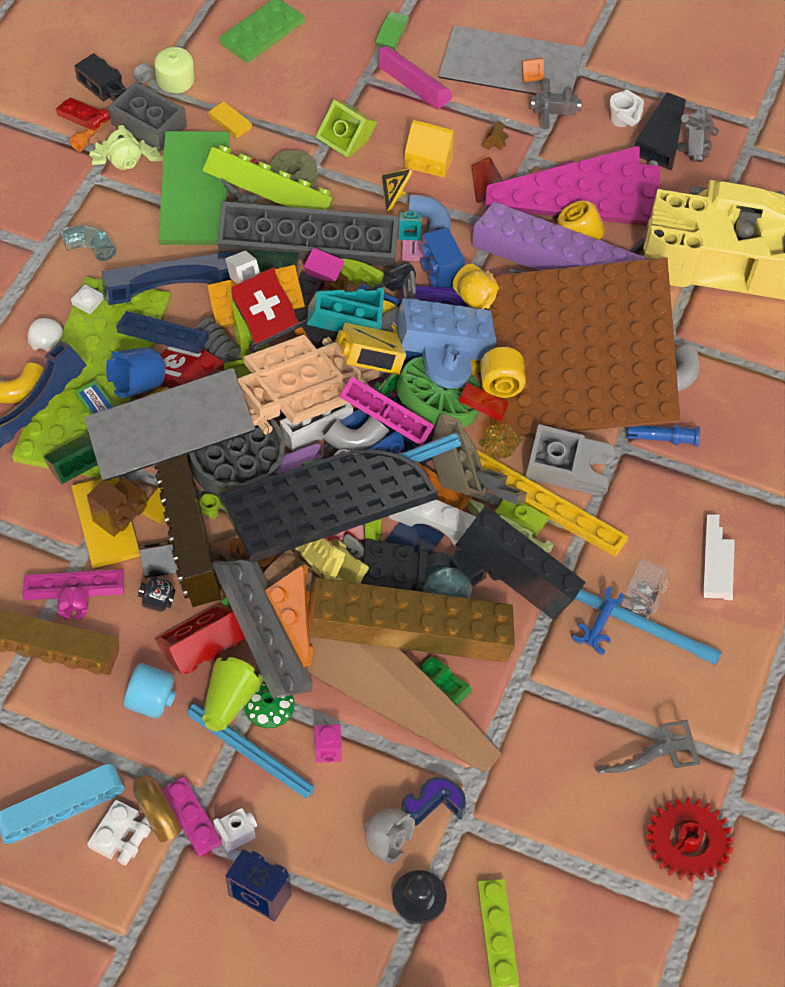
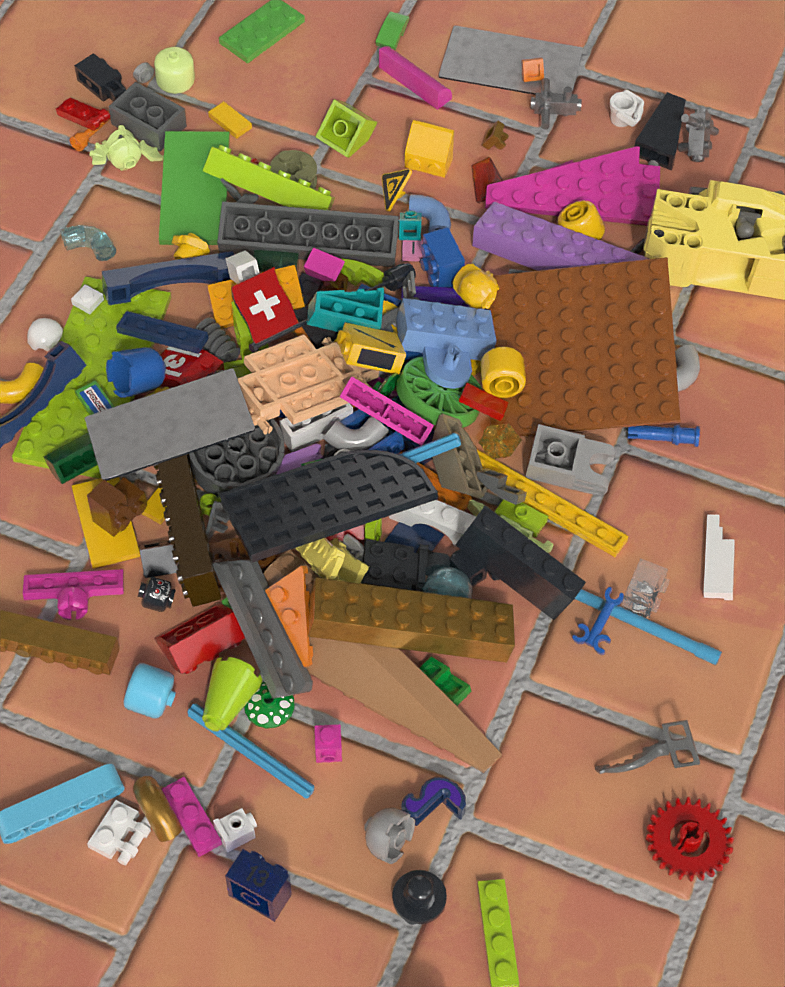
(189, 246): none -> yellow piece
(217, 515): none -> dark grey piece

